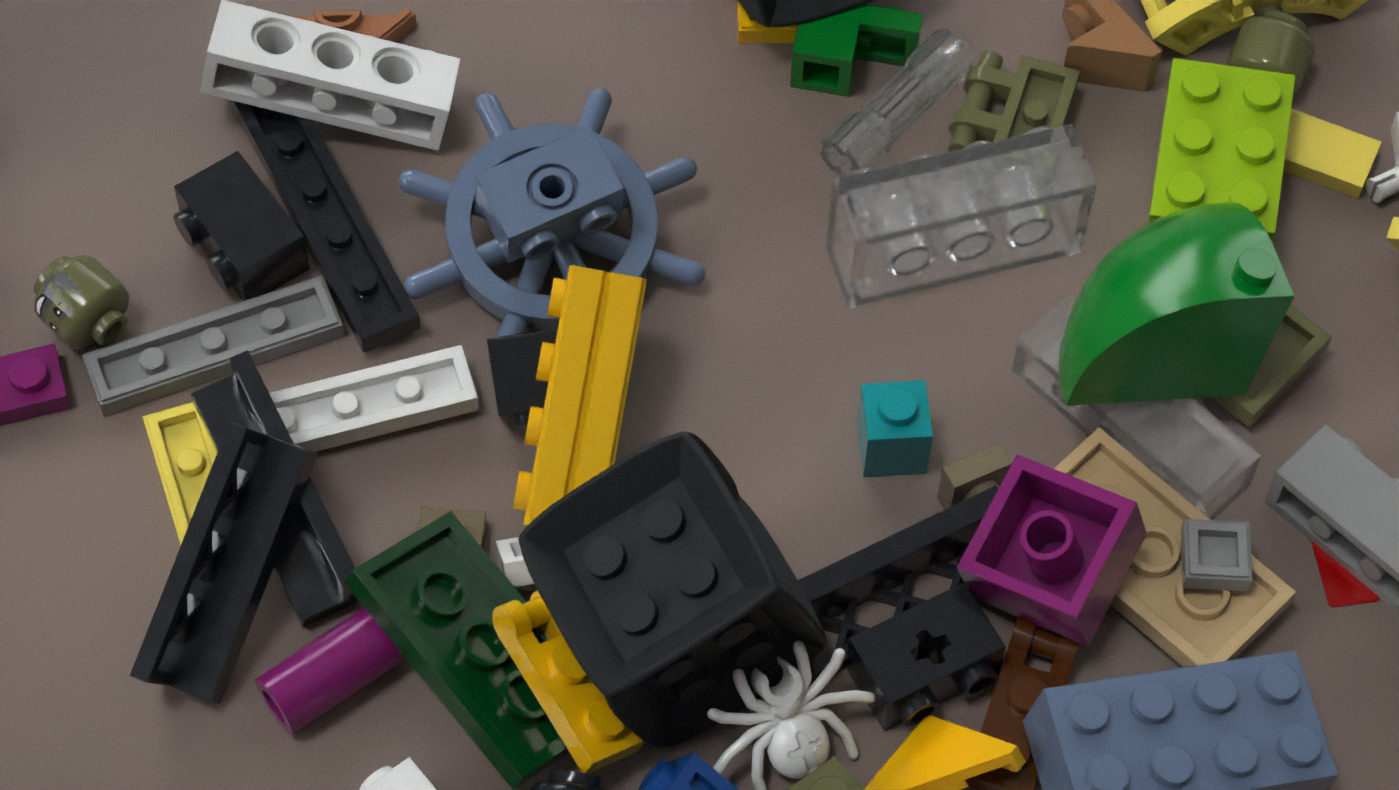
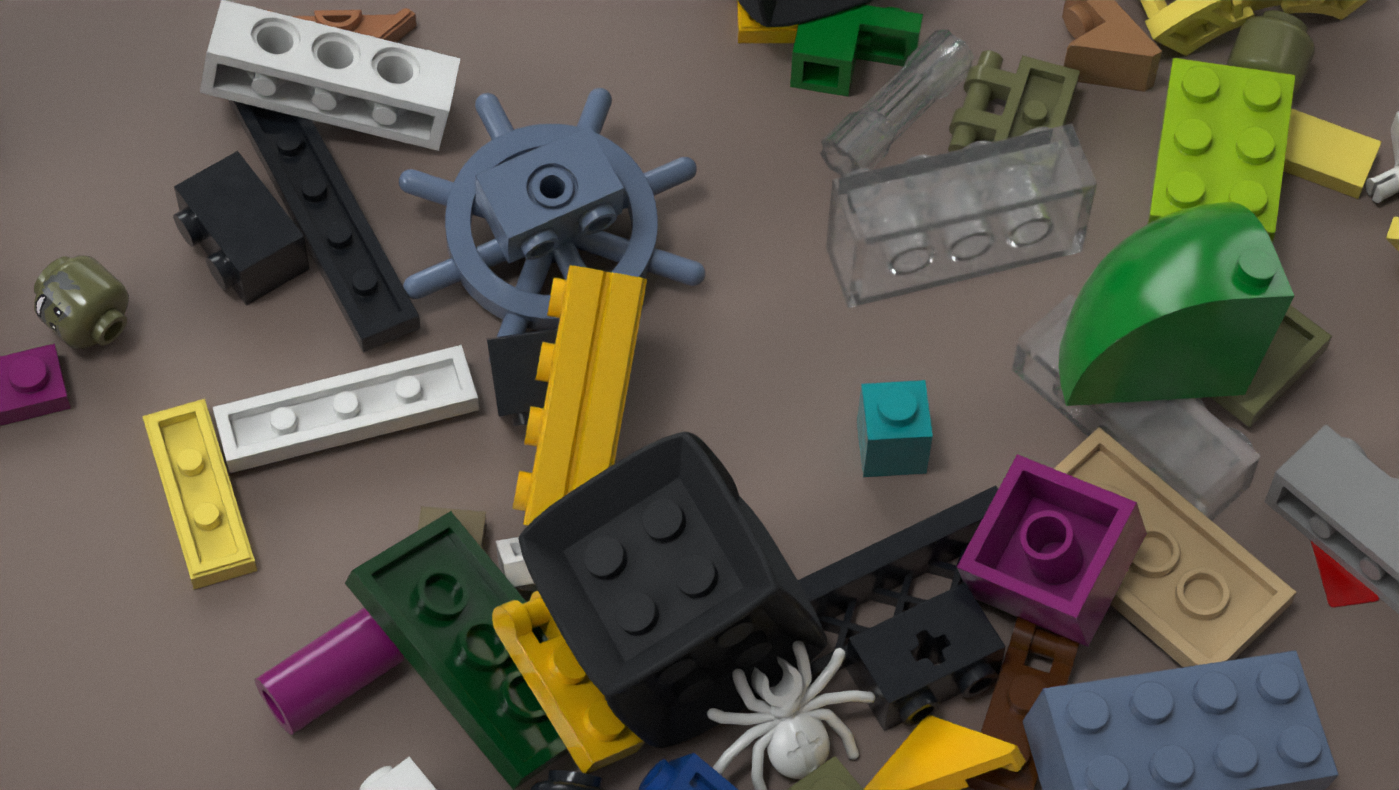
(203, 345): light grey tile -> none
(224, 563): black fence -> none
(313, 557): black fence -> none
(972, 475): dark tan plate -> none
(1216, 555): light grey tile -> none

